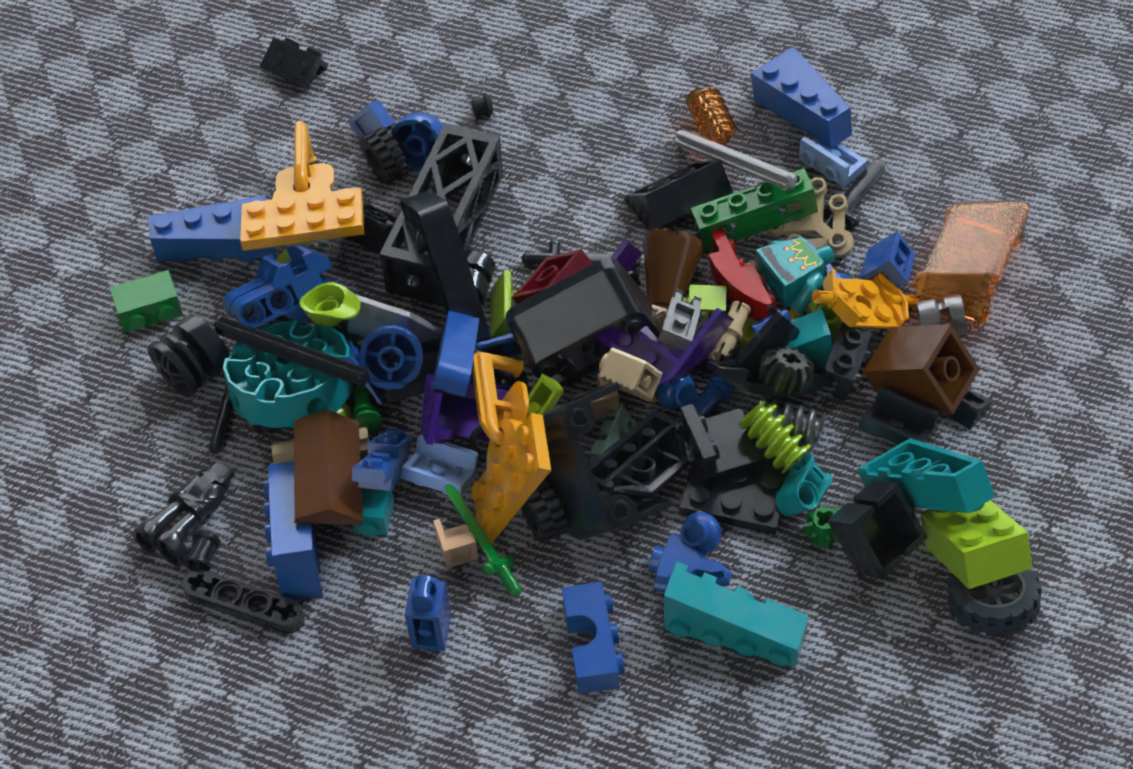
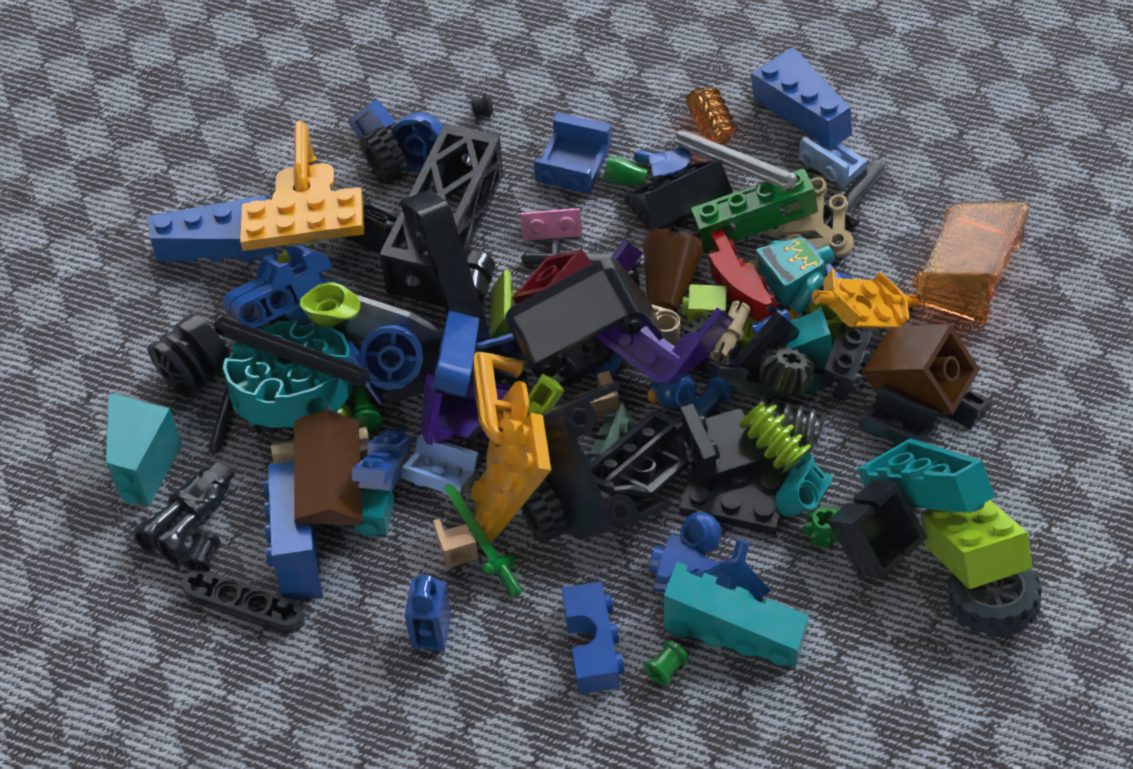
(139, 447): none -> teal slope
(146, 301): brick -> none
(292, 63): black bracket -> none
(551, 224): none -> bright pink hinge
(574, 153): none -> blue panel
(624, 172): none -> green cone
(631, 373): tan brick -> none
(665, 162): none -> hand
(666, 662): none -> green bush
(680, 321): dark grey hinge -> none
(737, 572): none -> blue hand
(891, 256): blue panel -> none
(929, 313): flat silver wheel -> none

